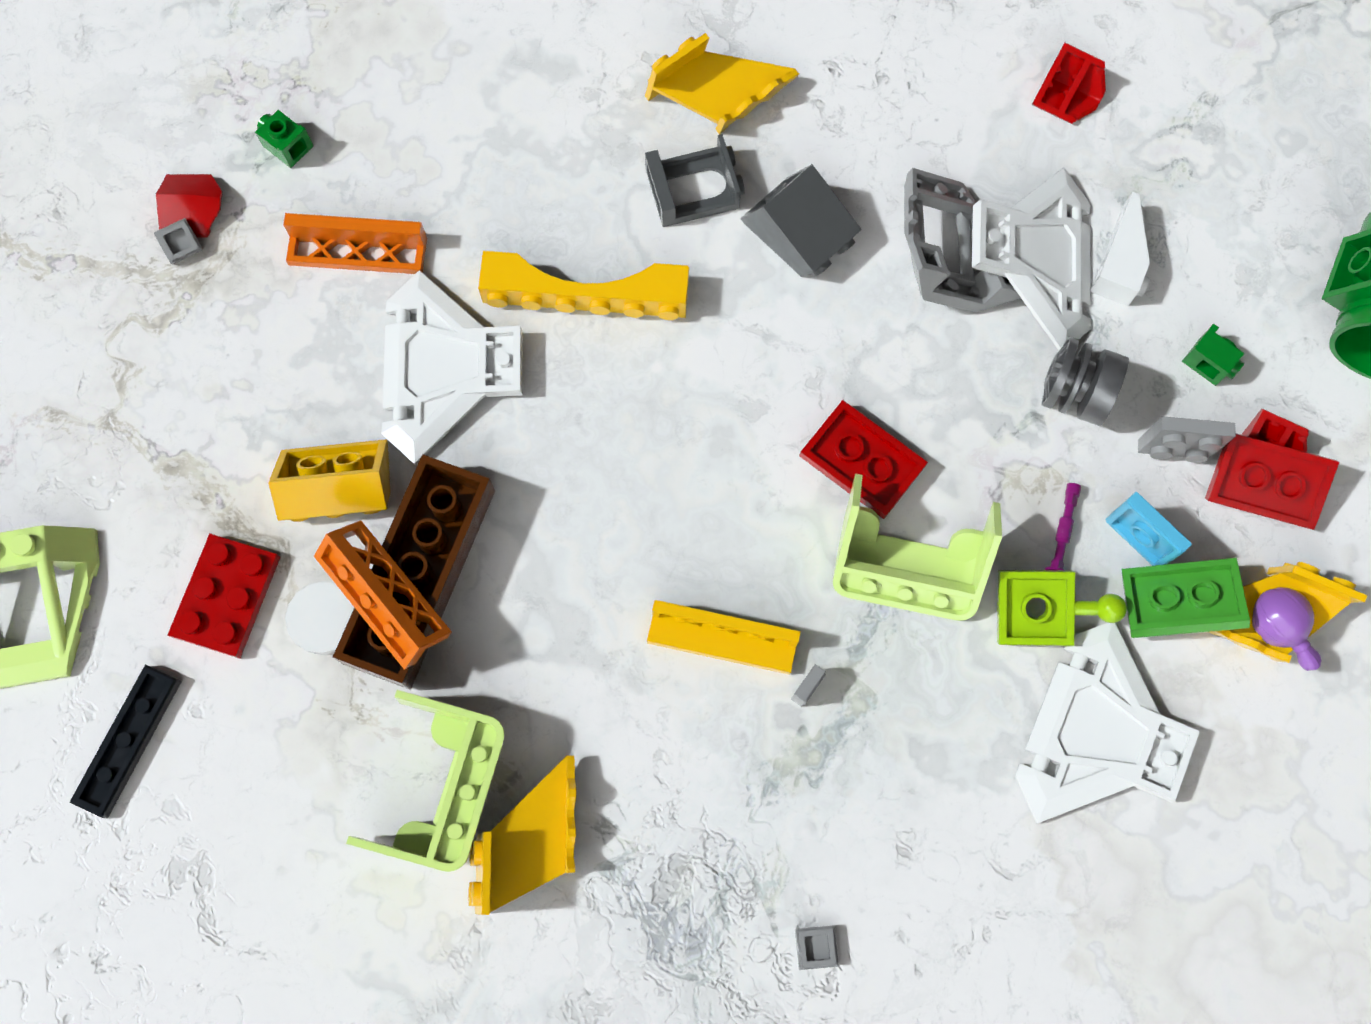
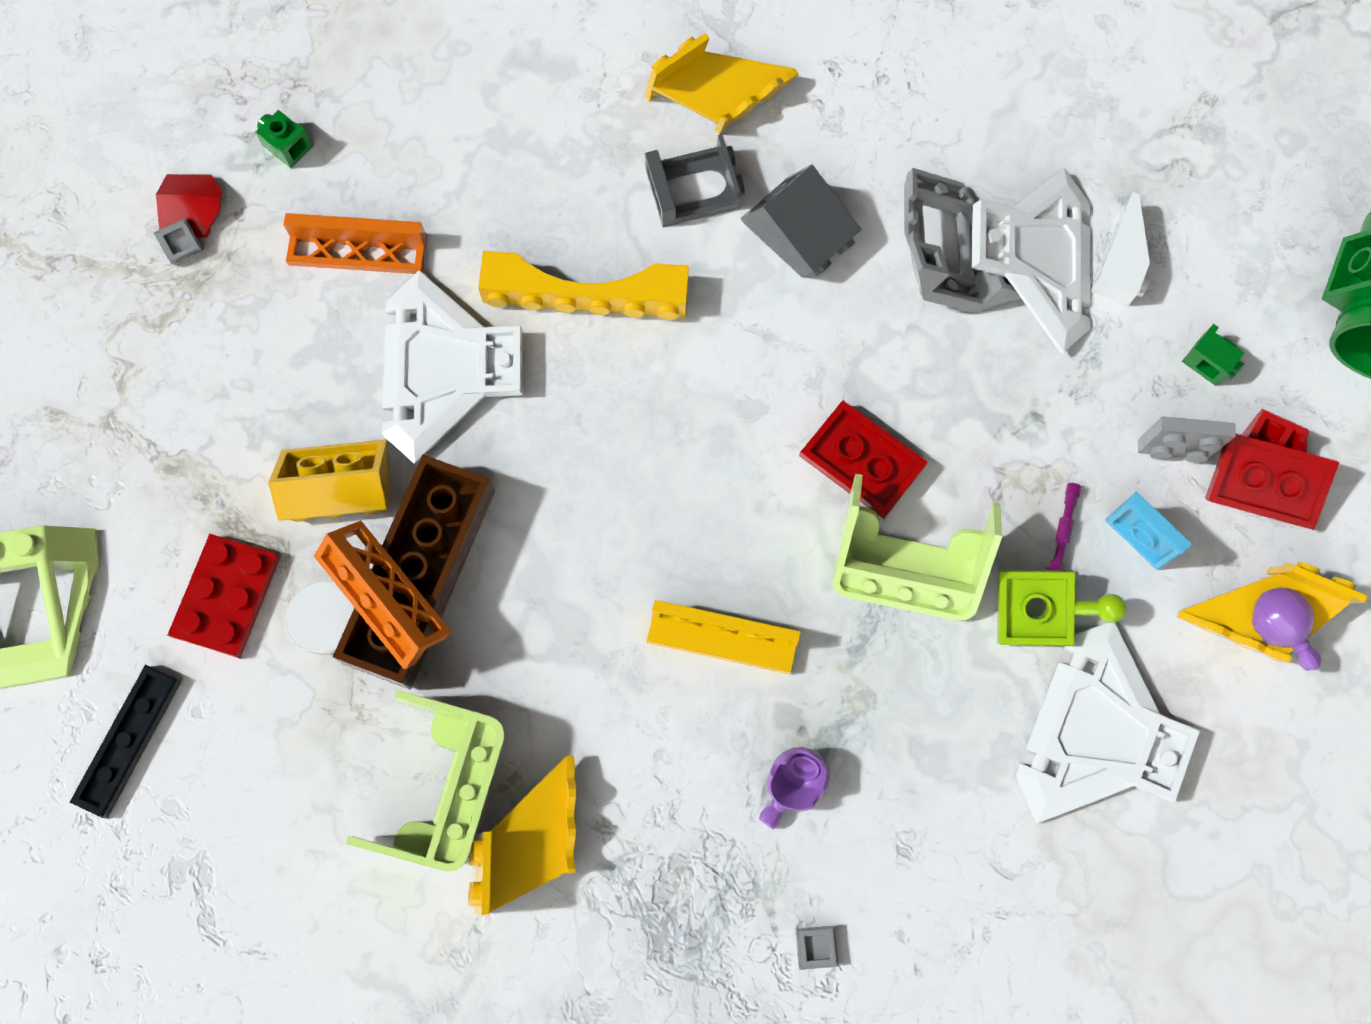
(795, 783): none -> medium lavender hair
(808, 685): light grey tile -> none
(1072, 85): red slope -> none
(1088, 382): flat silver wheel -> none
(1185, 598): bright green plate -> none

